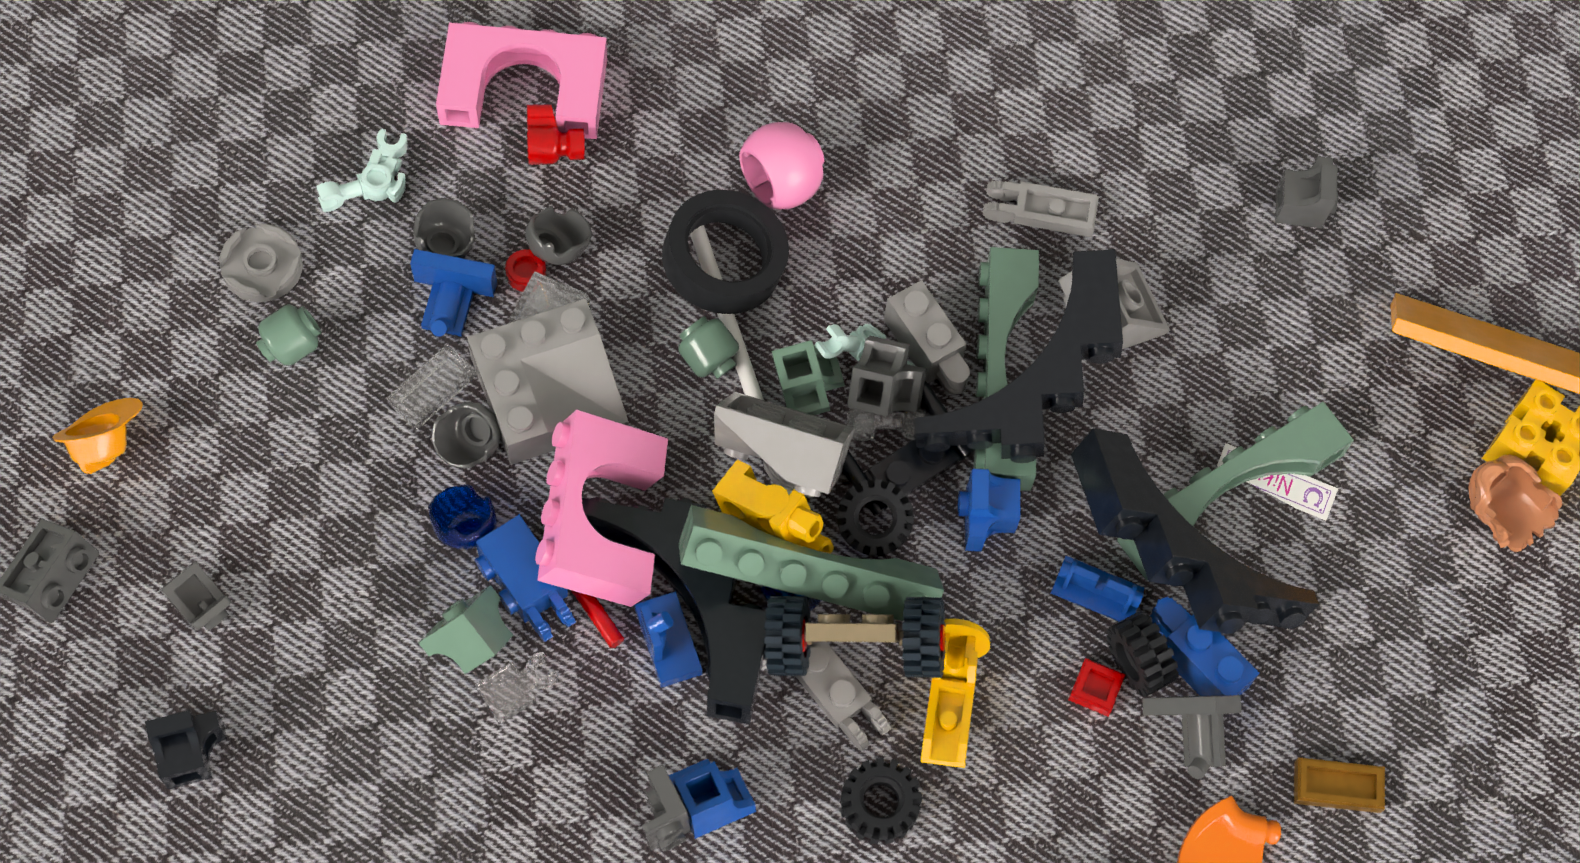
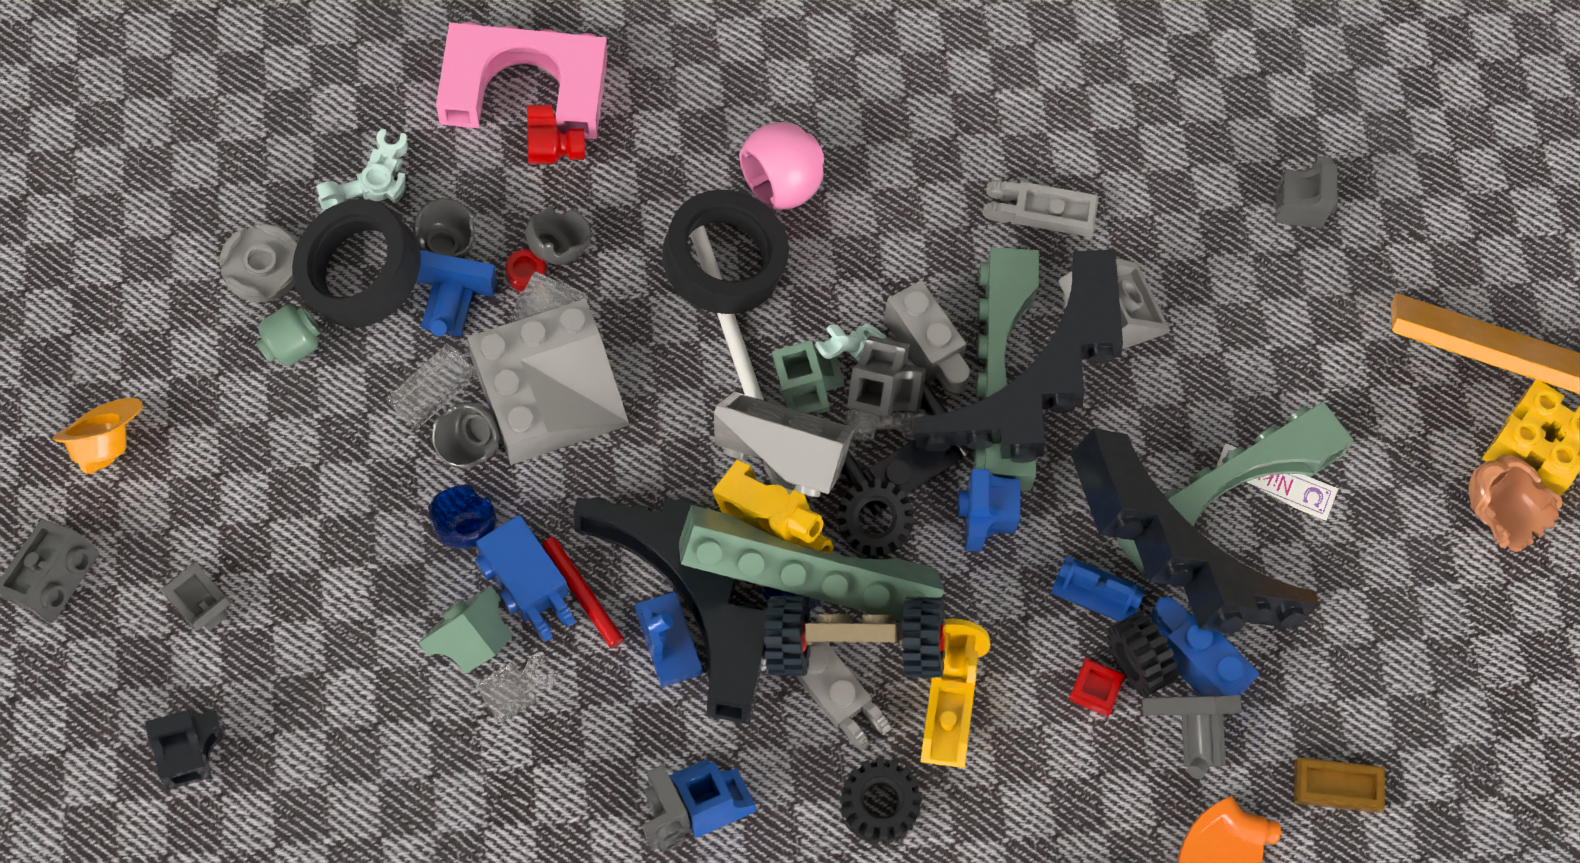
(327, 234): none -> black tyre
(571, 549): bright pink arch -> none
(708, 348): sand green head -> none

